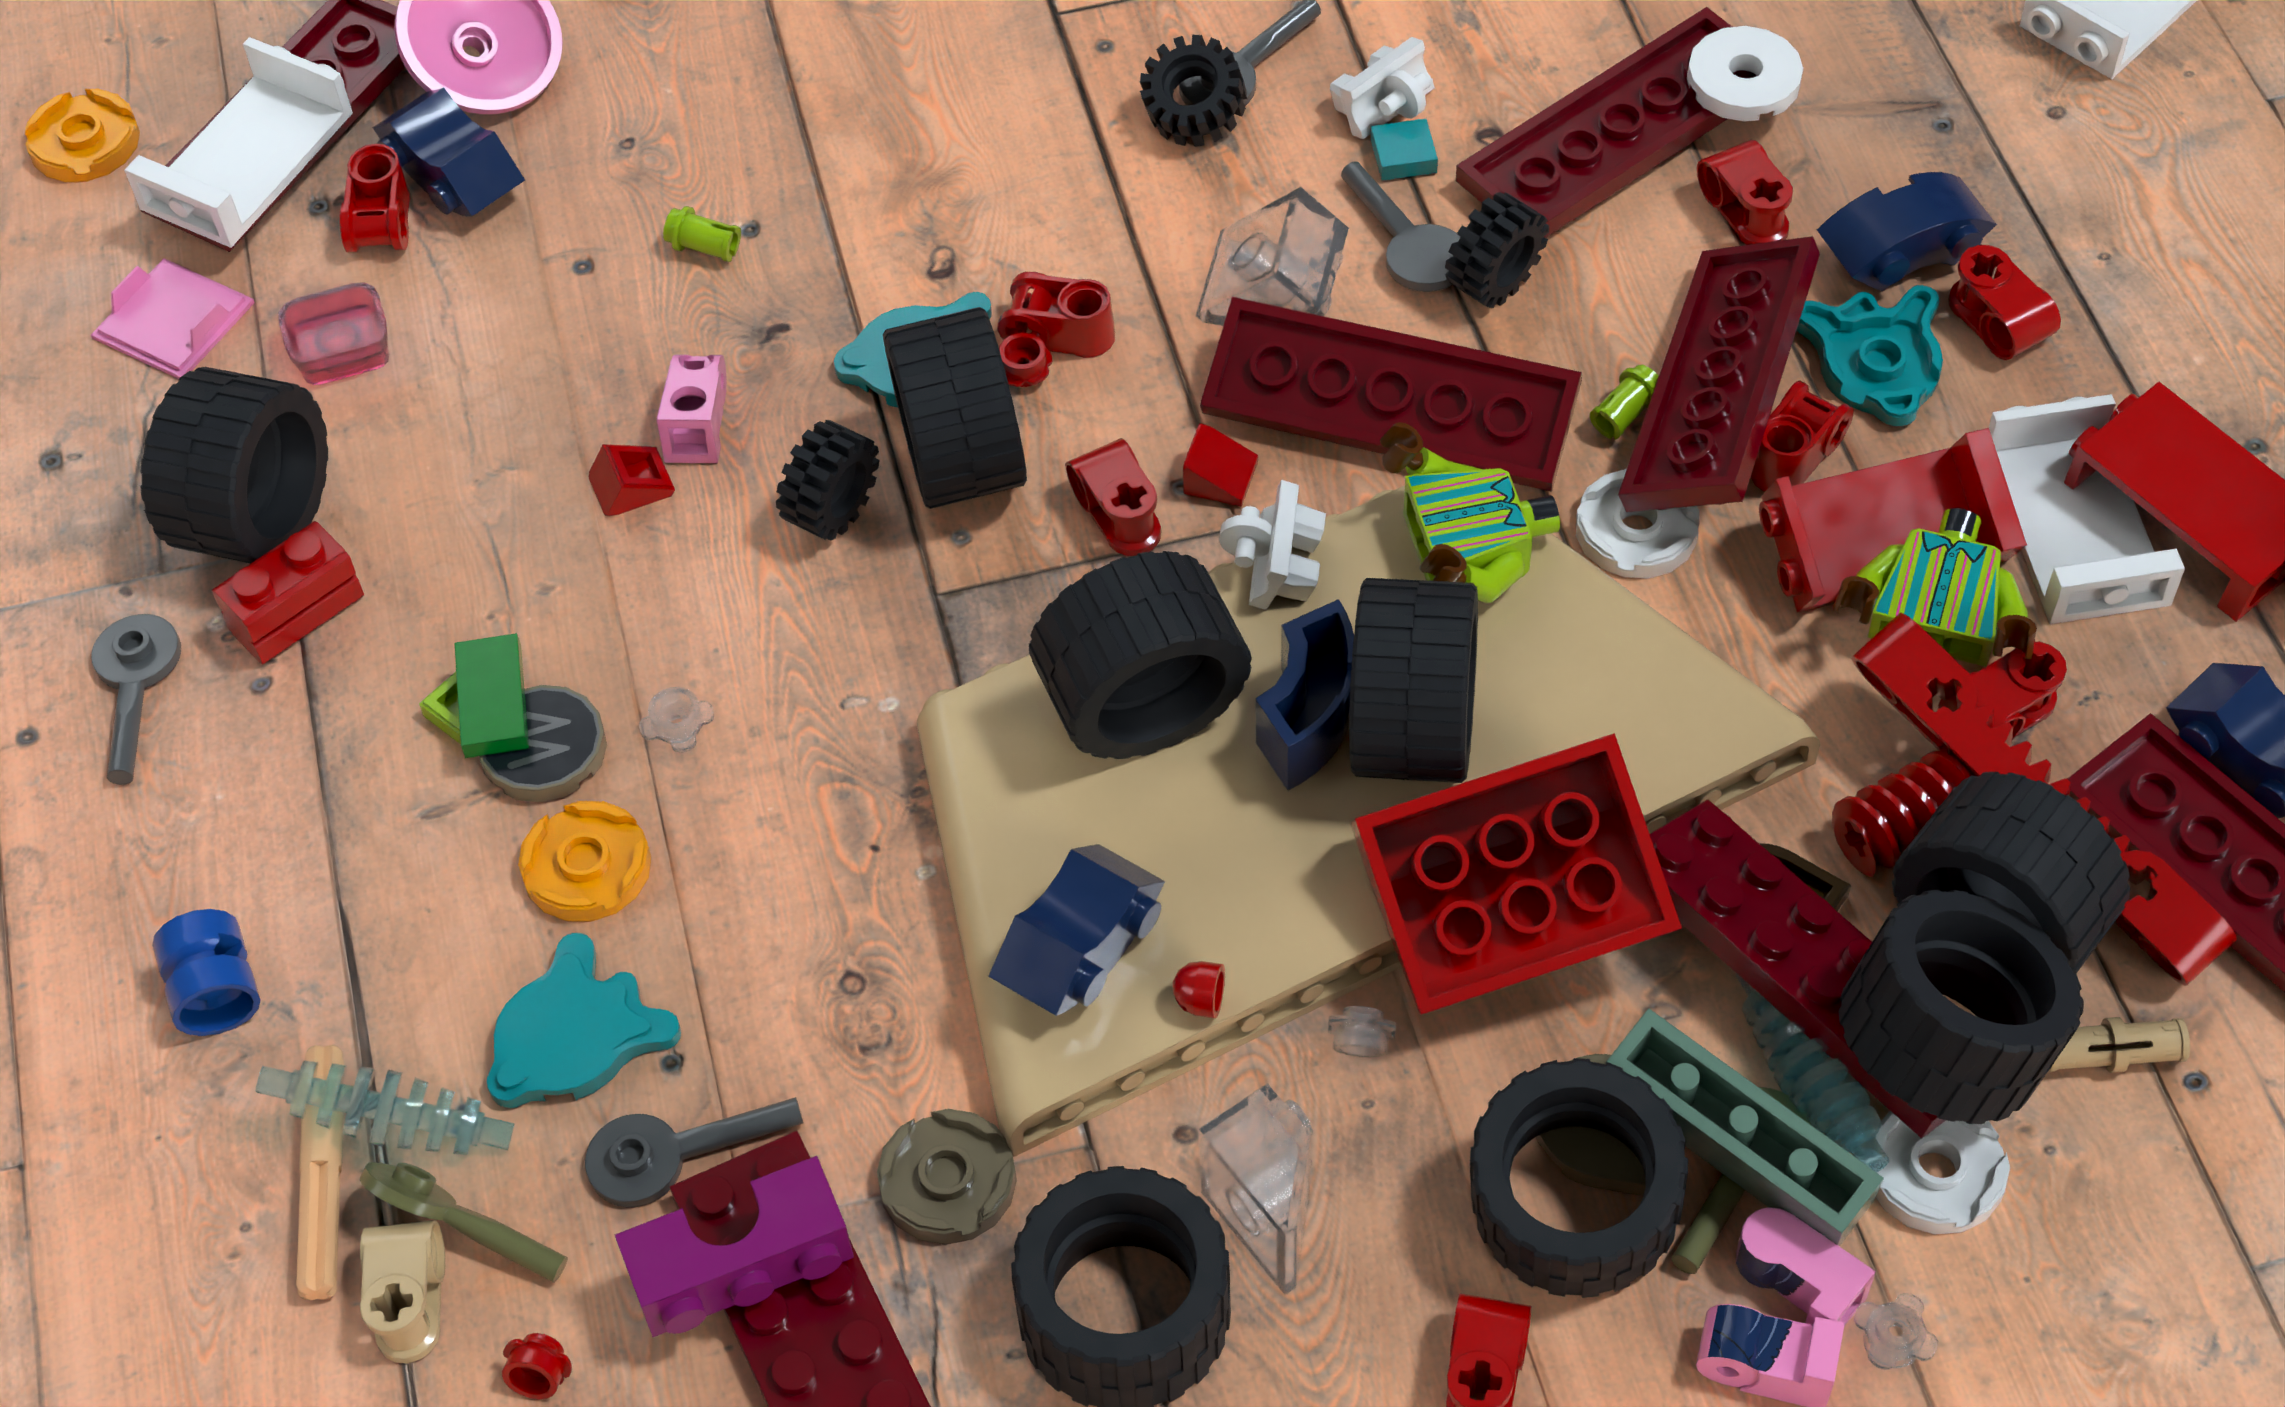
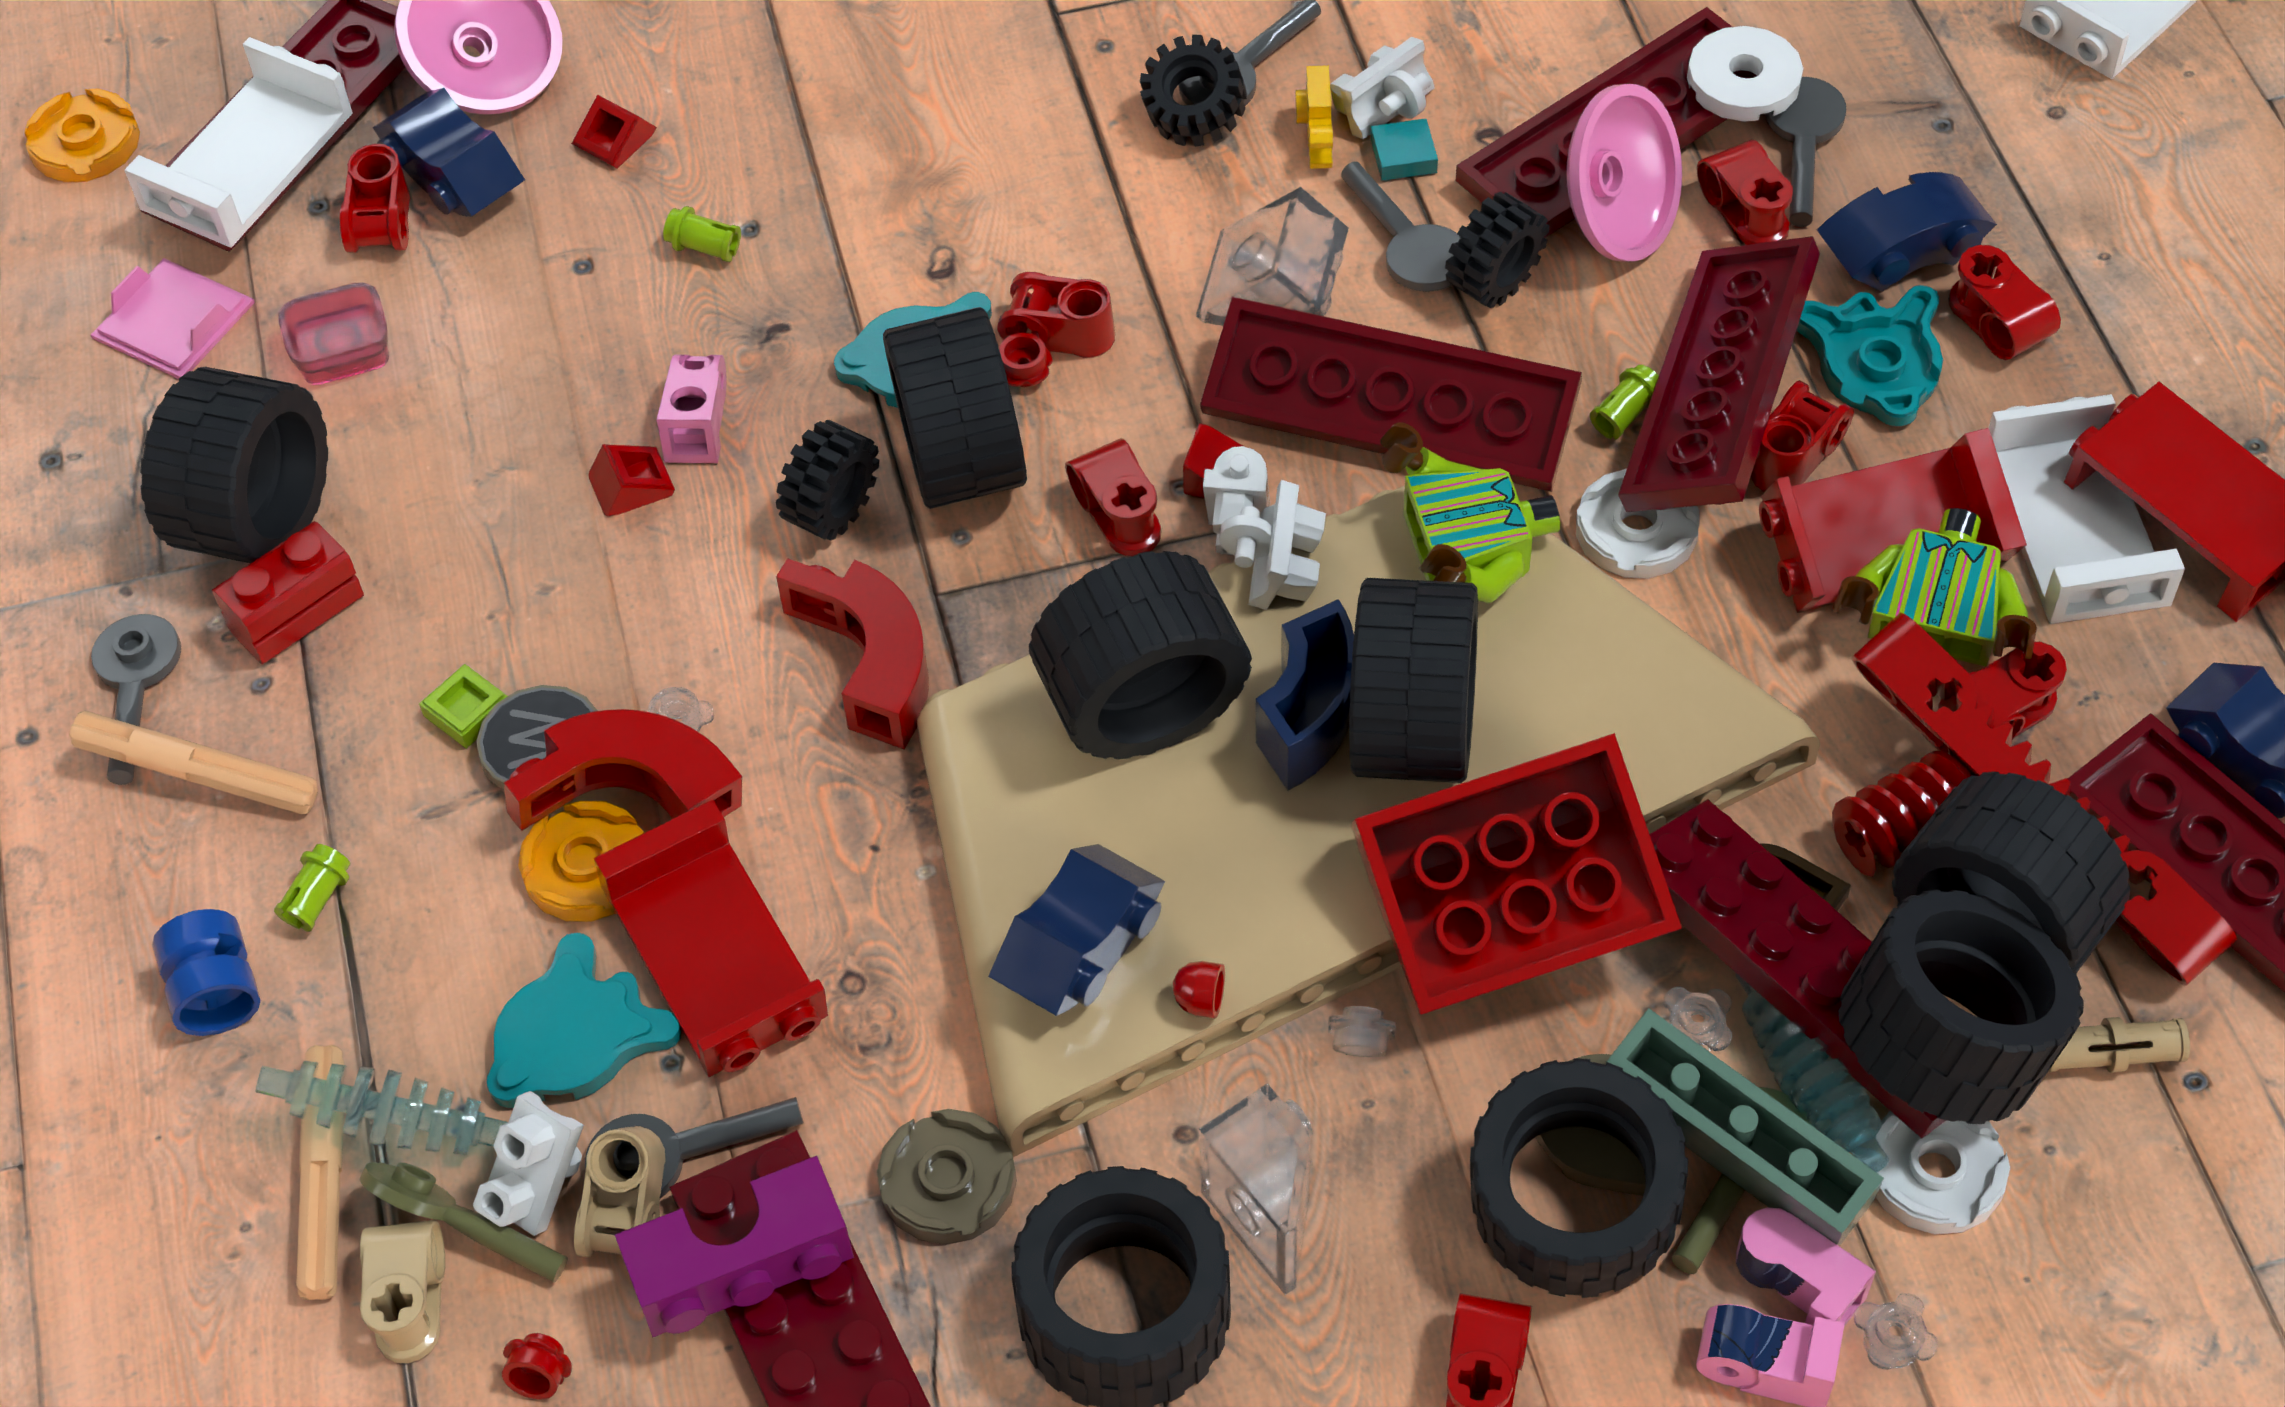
(193, 762): none -> light nougat axle
(313, 886): none -> lime pin
(491, 695): green tile -> none
(530, 1167): none -> white hips
(612, 132): none -> red slope
(615, 1199): none -> tan piece
(628, 752): none -> red arch
(710, 940): none -> red panel
(874, 613): none -> red arch
(1234, 483): none -> white hips
(1314, 109): none -> yellow plate
(1624, 172): none -> bright pink dish
(1712, 1006): none -> clear plate
(1809, 120): none -> dark grey piece

